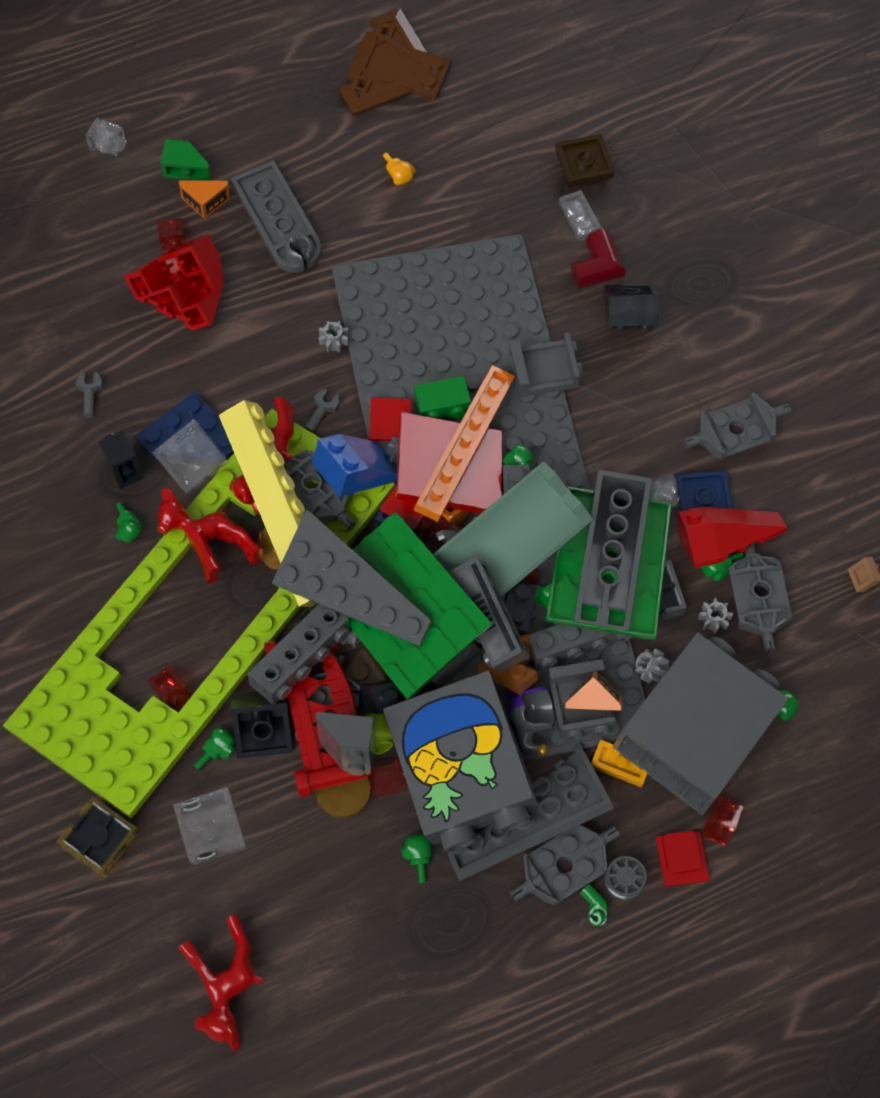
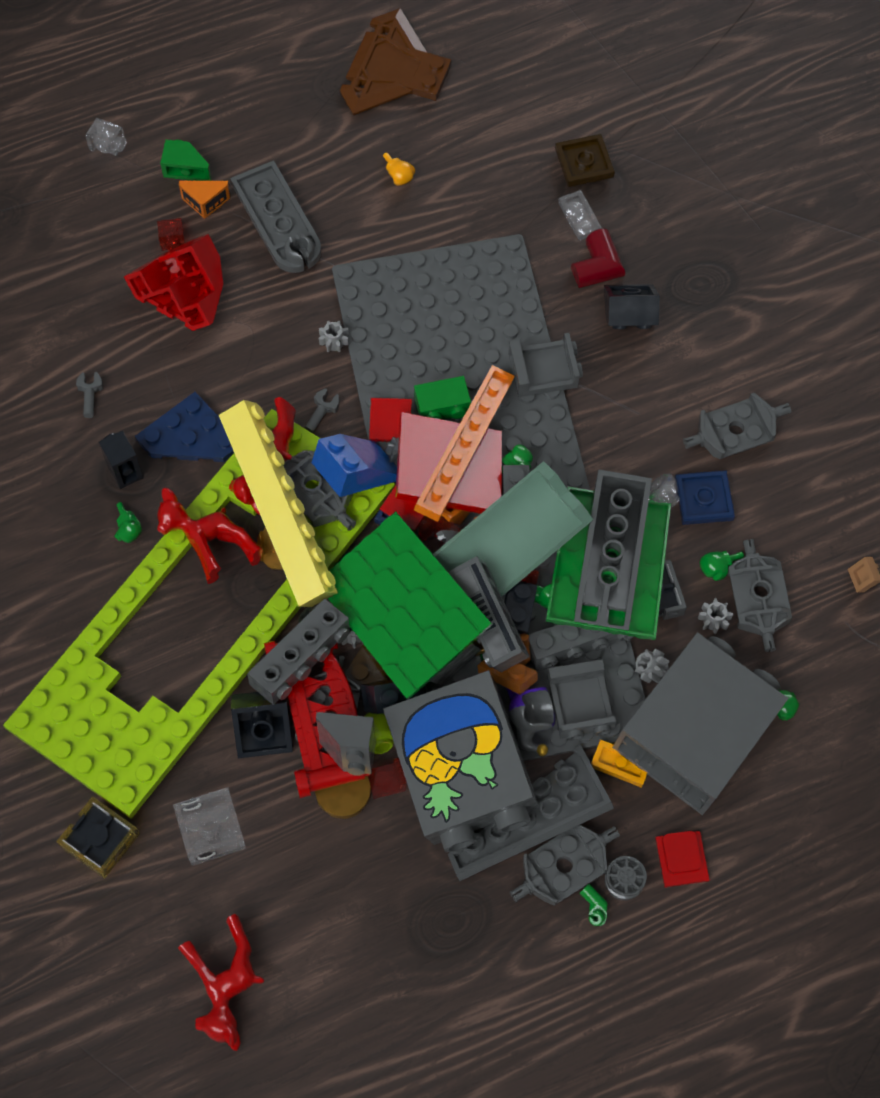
(170, 688): clear red bracket -> none
(191, 456): clear brick -> none
(218, 745): green piece -> none
(335, 577): dark grey wing -> none
(418, 851): green piece -> none
(594, 694): orange slope -> none
(715, 533): red wedge -> none
(722, 821): clear red bracket -> none

